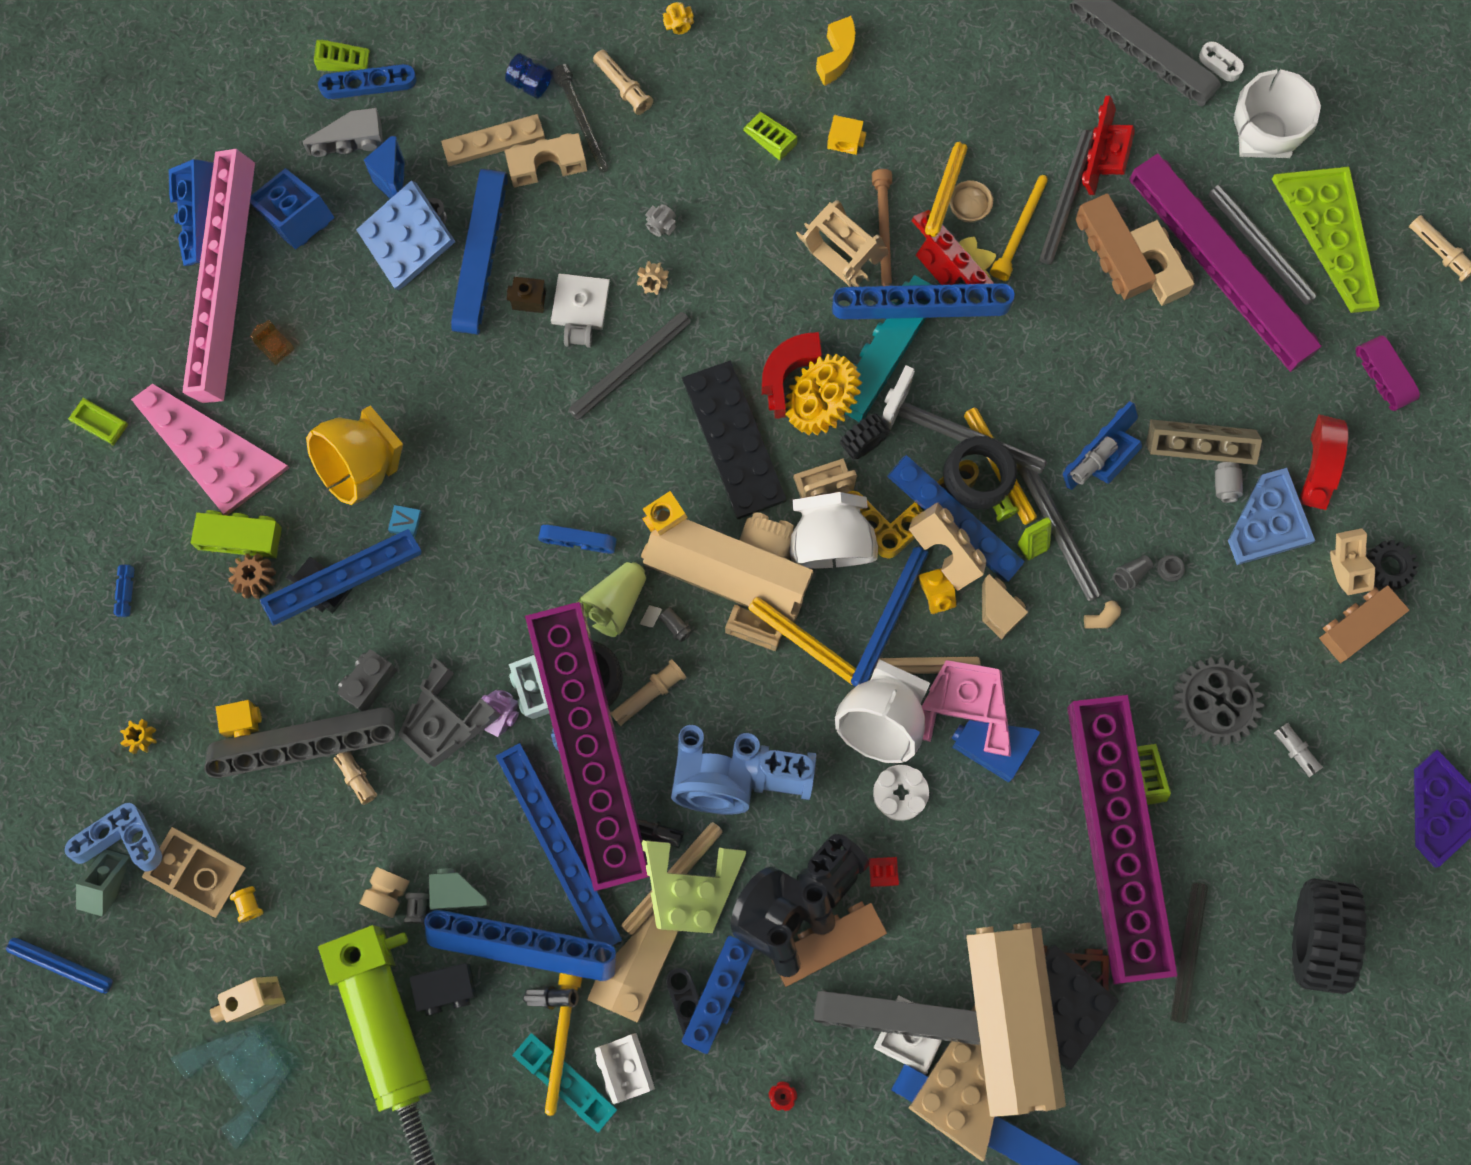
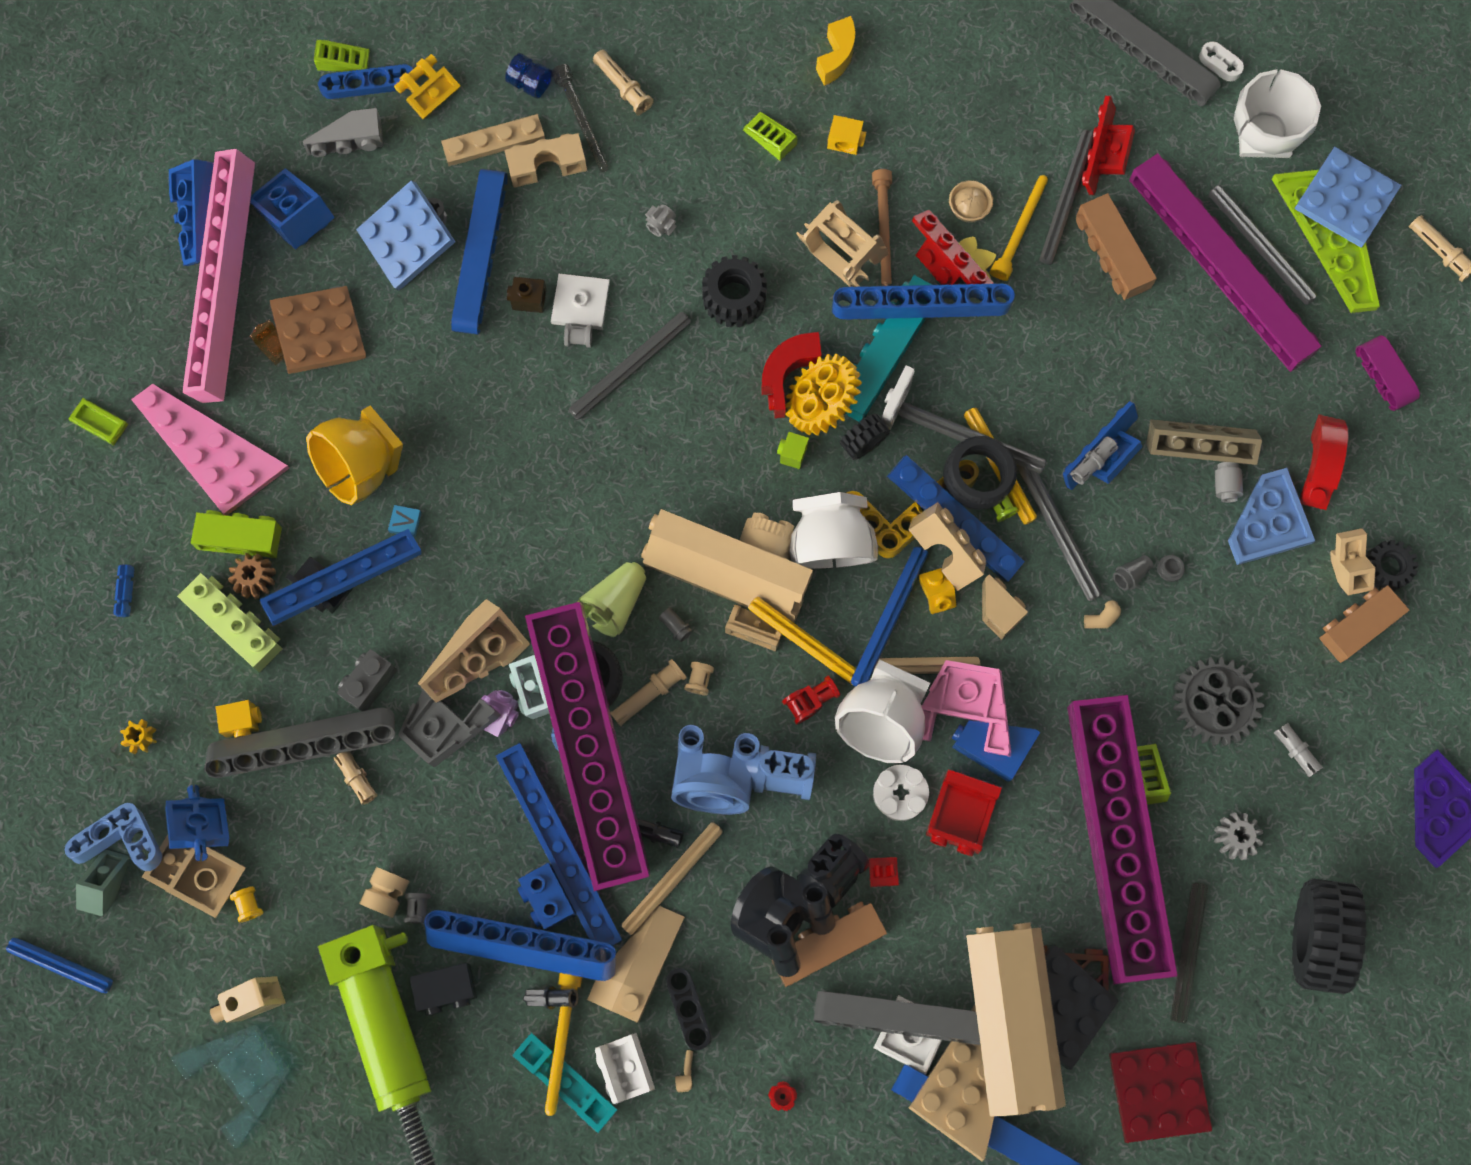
(196, 823): none -> blue plate
(230, 622): none -> yellowish green brick
(317, 329): none -> medium nougat plate
(387, 167): blue slope -> none
(433, 92): none -> yellow plate
(453, 892): sand green slope -> none
(478, 646): none -> tan wedge
(546, 897): none -> blue brick
(570, 537): blue beam -> none
(651, 616): white sticker -> none
(652, 278): tan gear -> none
(668, 502): yellow brick -> none
(678, 18): yellow gear -> none
(684, 1082): none -> tan hand
(687, 900): yellowish green wing -> none
(699, 678): none -> tan bush
(715, 1001): blue bracket -> none
(734, 271): none -> black tyre
(734, 440): black plate -> none
(793, 450): none -> lime plate
(810, 699): none -> red connector
(825, 479): tan bracket -> none
(946, 189): yellow axle -> none
(962, 812): none -> red panel
(1036, 539): lime slope -> none
(1160, 1092): none -> dark red plate
(1174, 279): tan arch -> none
(1230, 841): none -> light grey gear
(1347, 197): none -> medium blue plate

